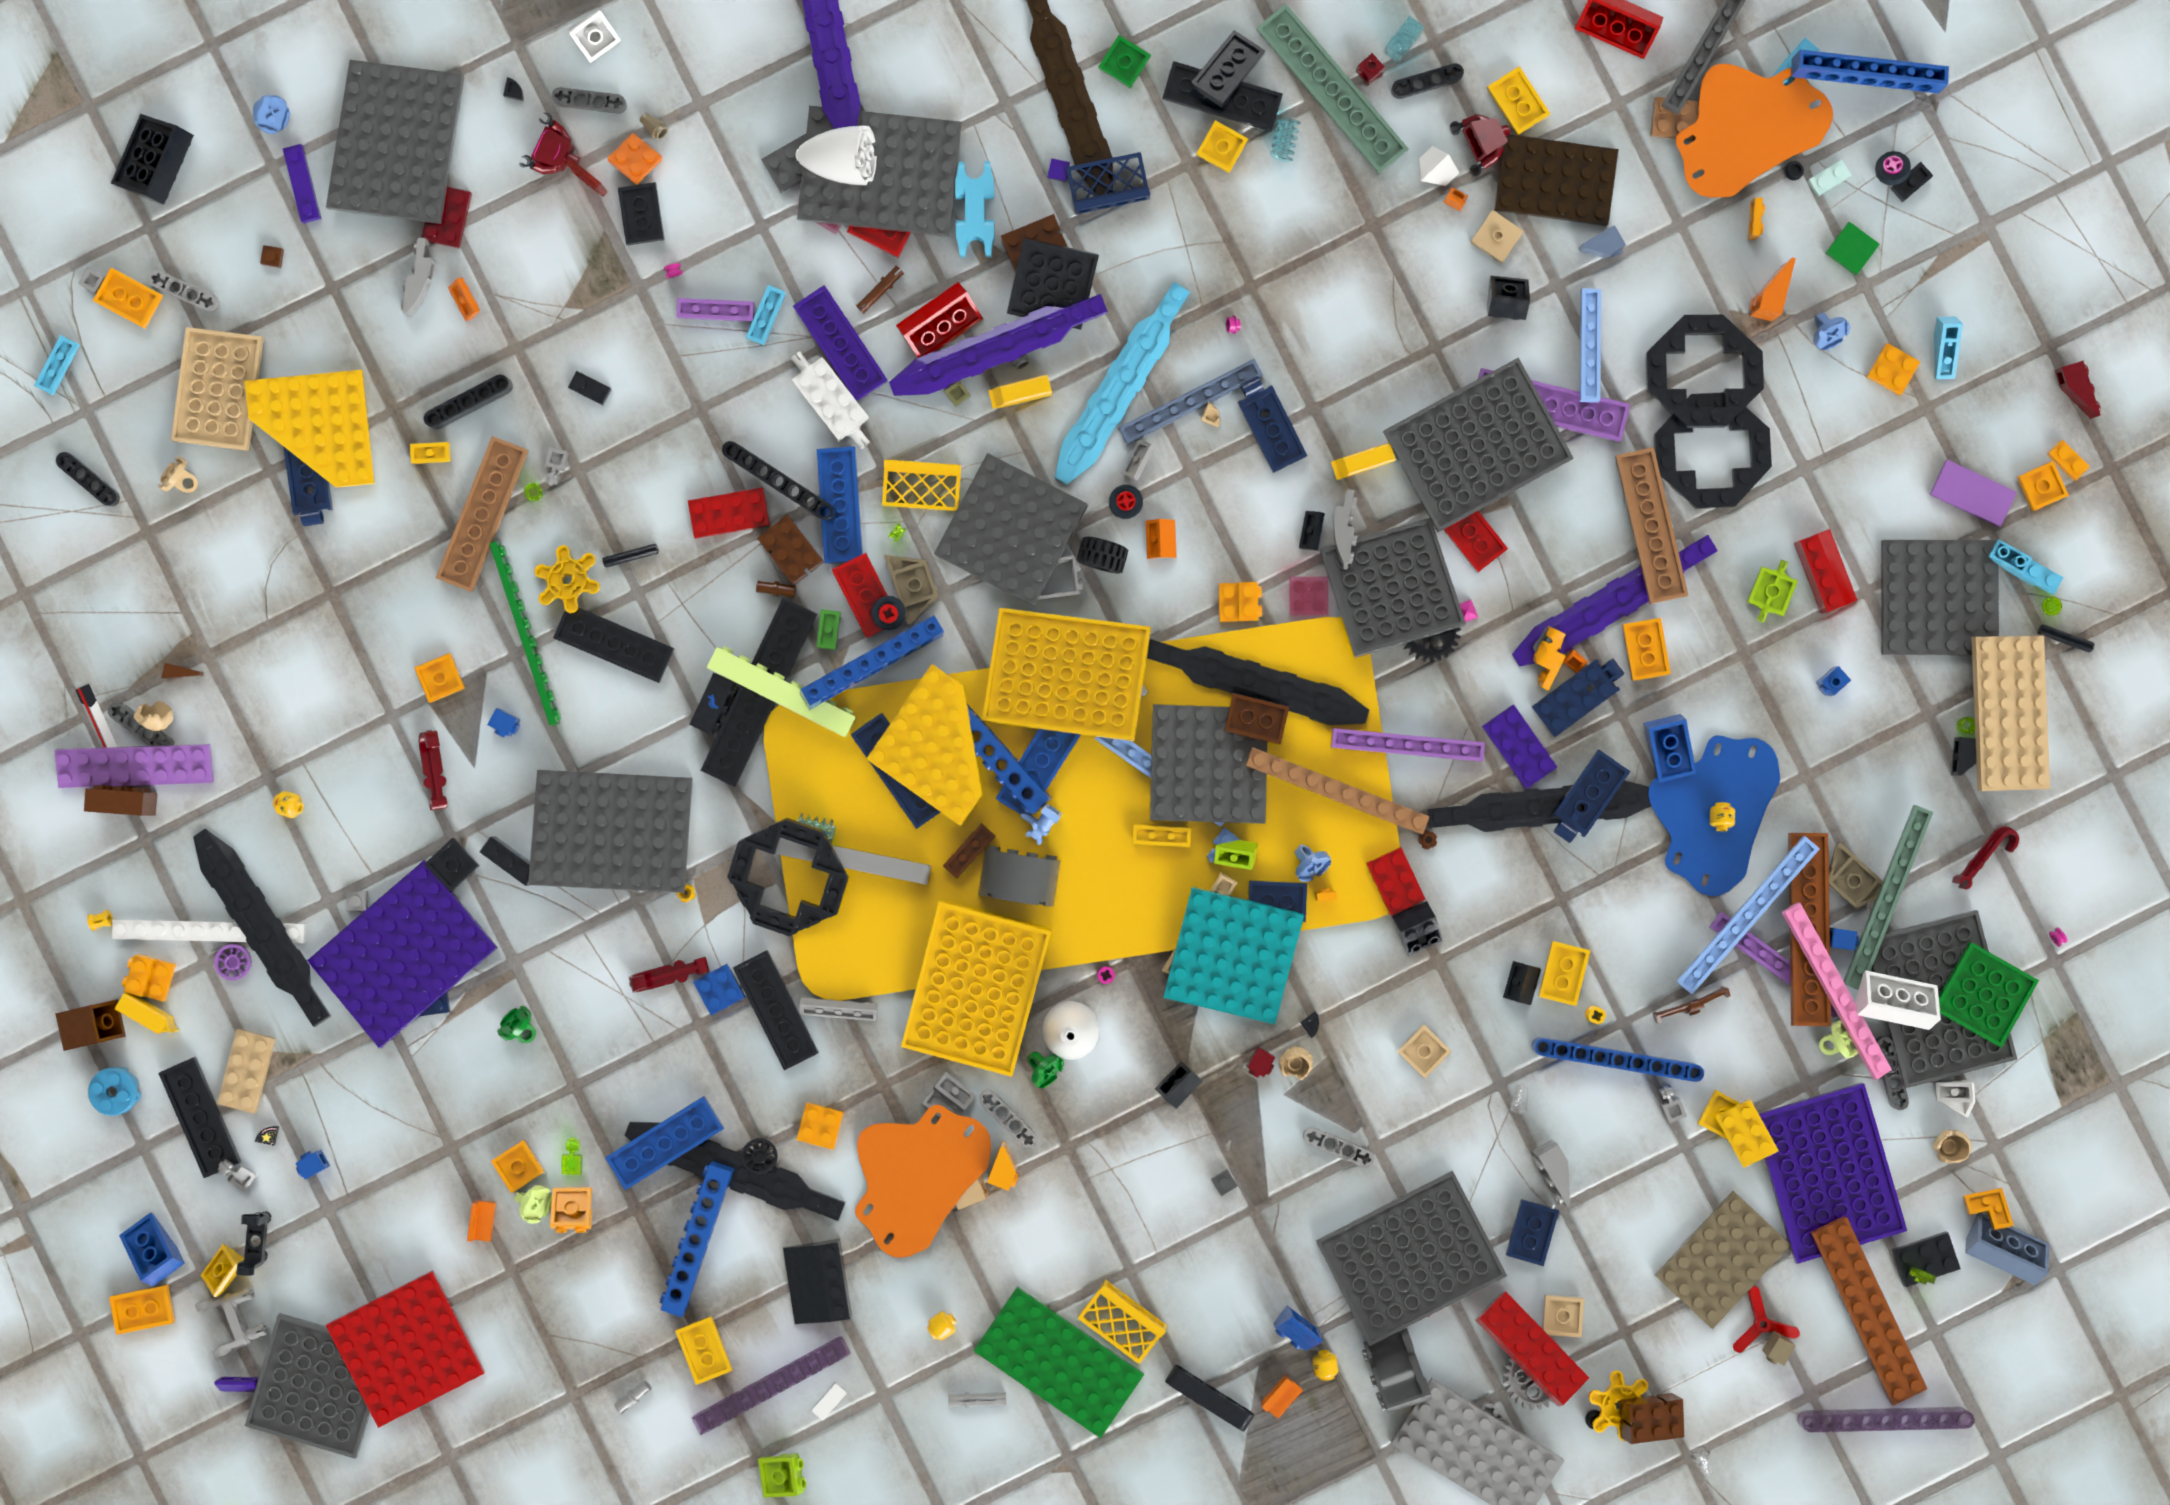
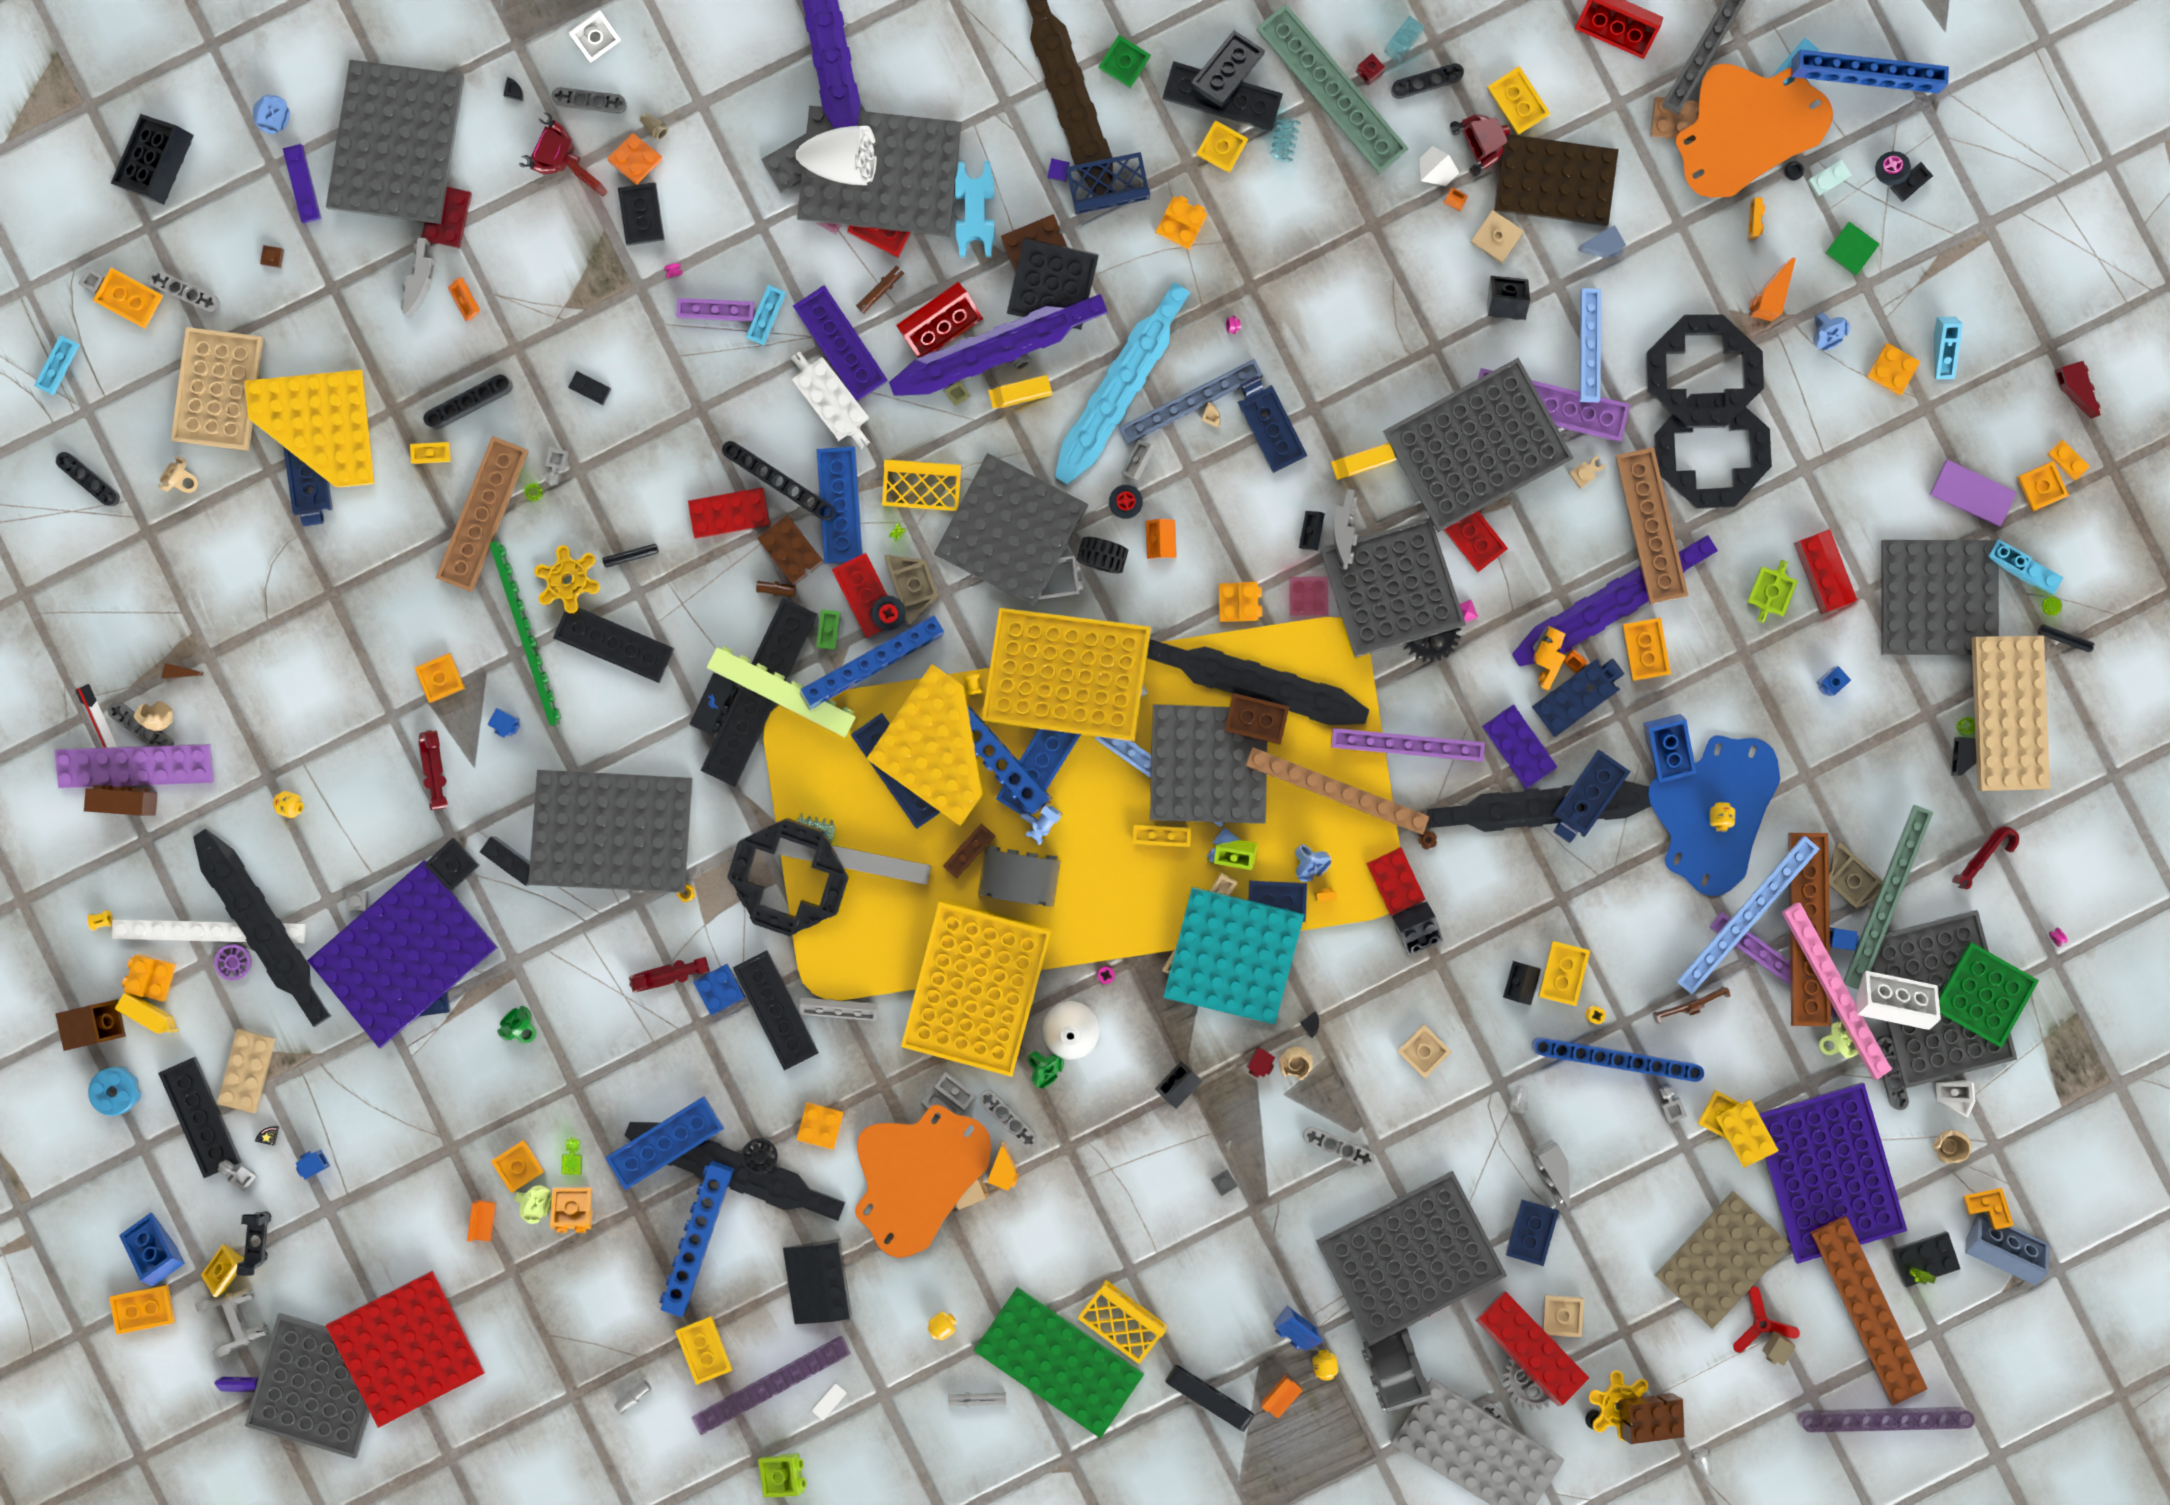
(972, 684): none -> yellow bush
(1181, 222): none -> light orange plate
(1585, 473): none -> tan plate

